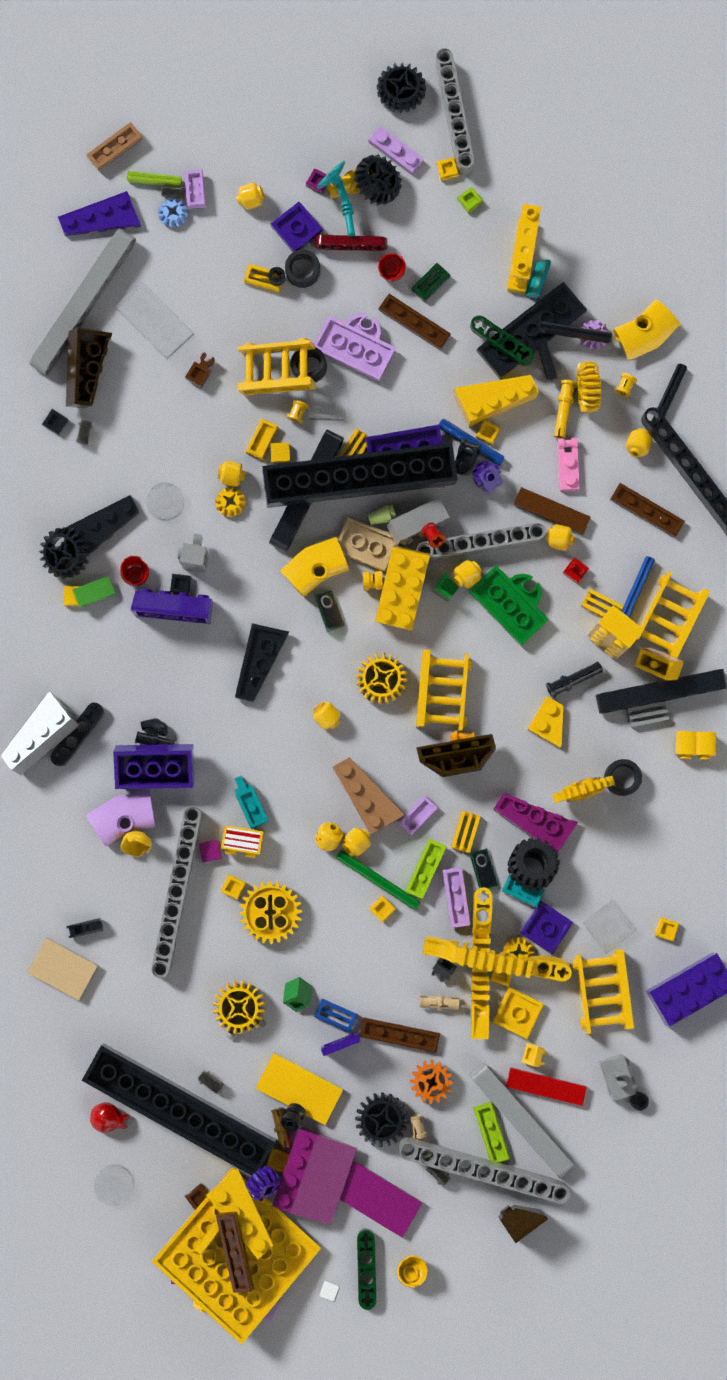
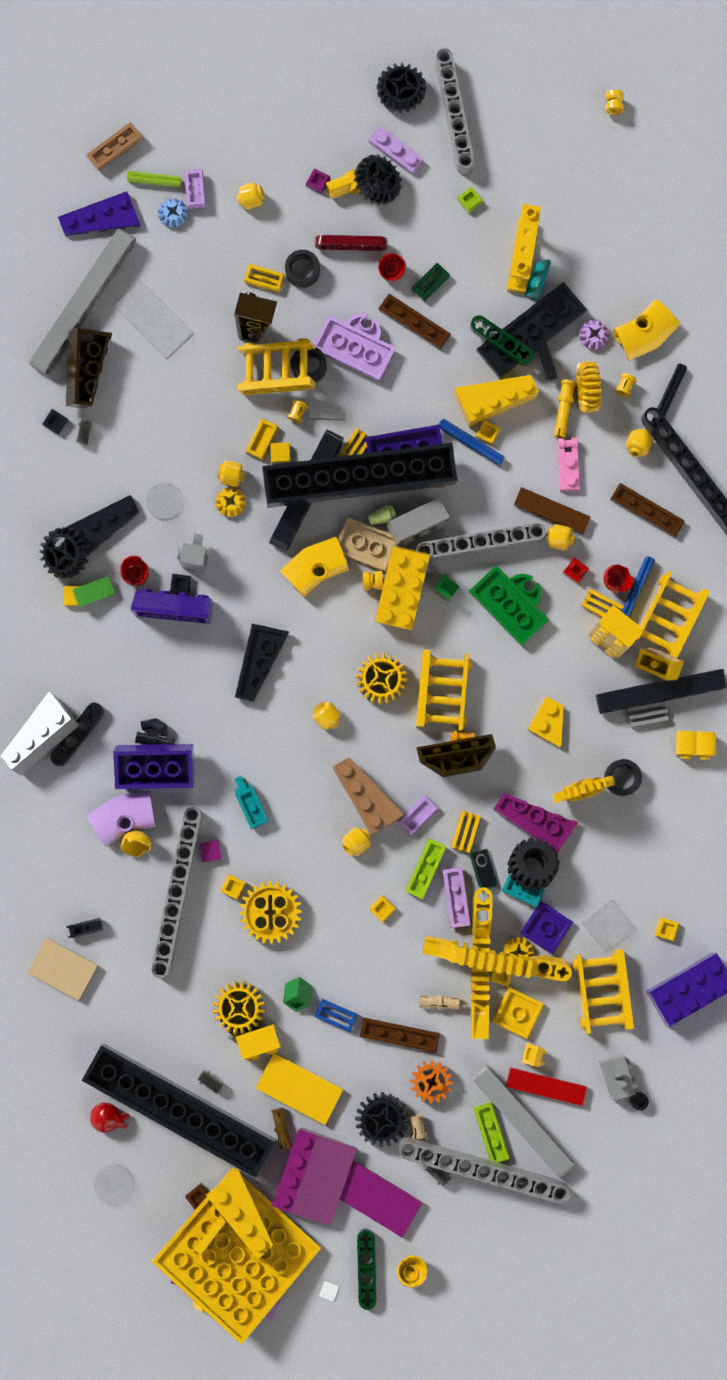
(172, 192): clear smoke pin -> none
(199, 372): reddish brown plate -> none
(235, 1252): reddish brown tile -> none
(242, 840): brick -> none
(253, 316): none -> dark brown wedge
(258, 1042): none -> yellow brick
(263, 1183): dark purple gear -> none
(277, 1159): yellow tile -> none
(279, 271): black bush -> none
(292, 1119): black wheel -> none
(296, 227): dark purple plate -> none
(328, 836): yellow head -> none
(329, 611): slope -> none
(340, 1044): dark purple tile -> none
(347, 209): teal dish -> none
(378, 880): green axle -> none
(433, 535): red bush -> none
(444, 968): black tile -> none
(447, 169): yellow tile -> none
(467, 456): black piece -> none
(467, 574): yellow head -> none
(487, 476): dark purple brick -> none
(521, 1220): dark brown slope -> none
(566, 684): black pin -> none
(574, 332): black axle -> none
(614, 102): none -> yellow wheel
(618, 578): none -> red hair

